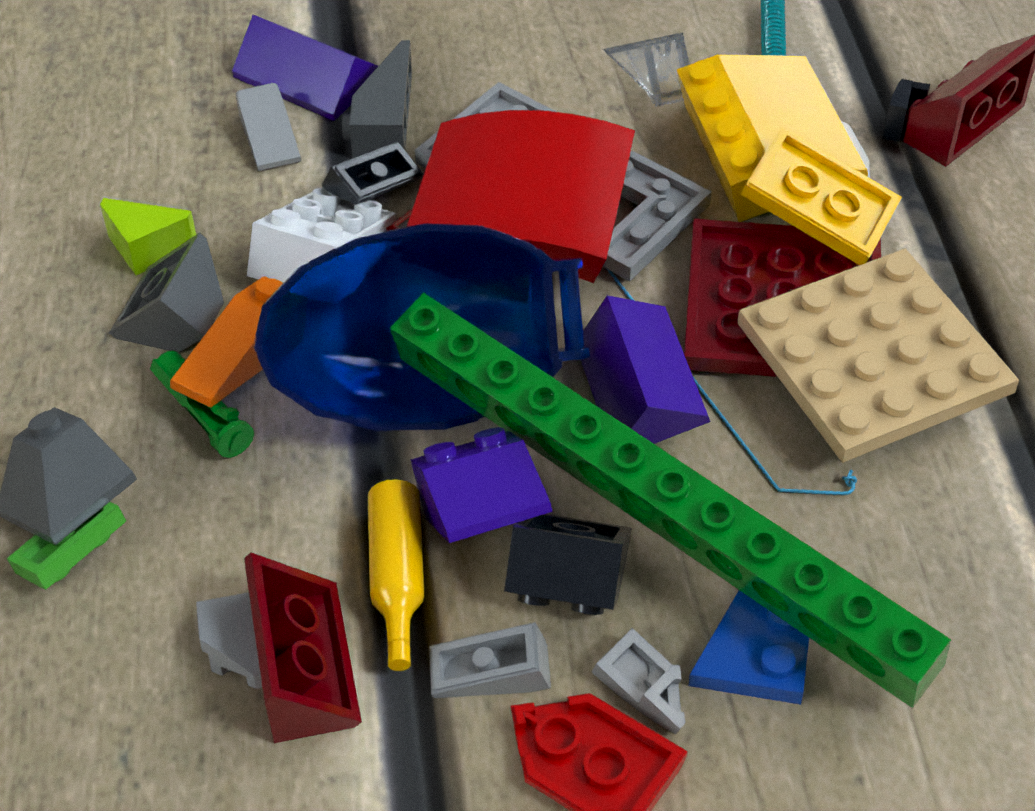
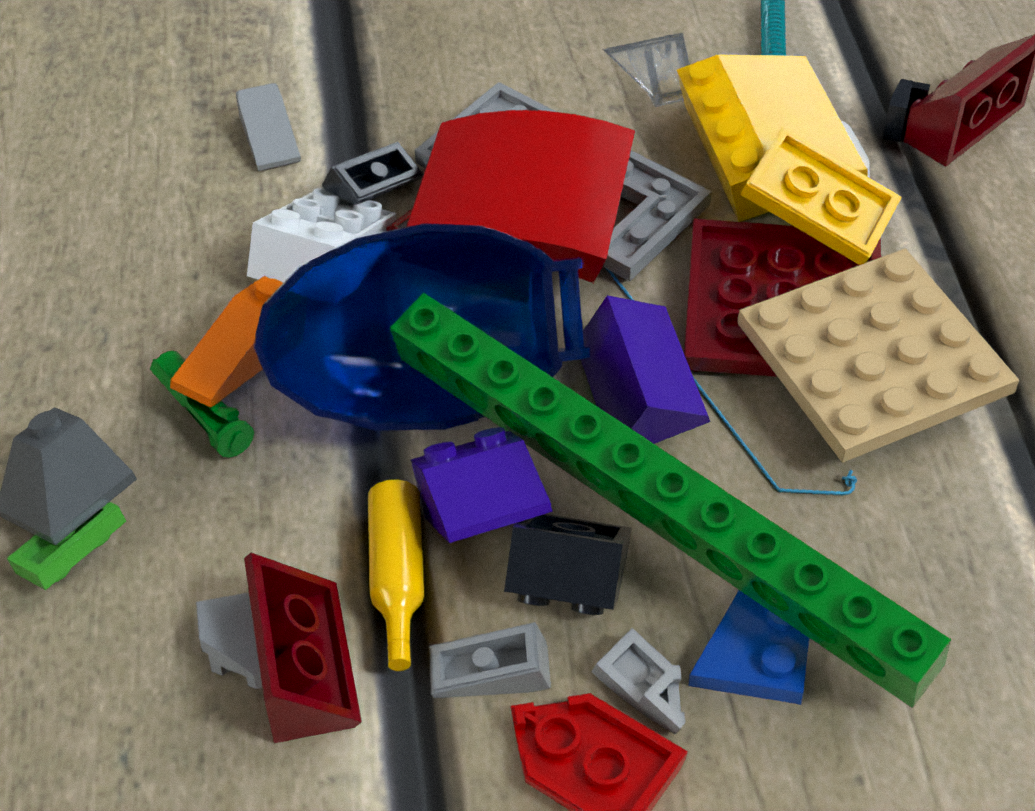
(145, 231): lime slope -> none
(173, 300): dark grey slope -> none
(301, 66): dark purple slope -> none
(381, 105): dark grey slope -> none

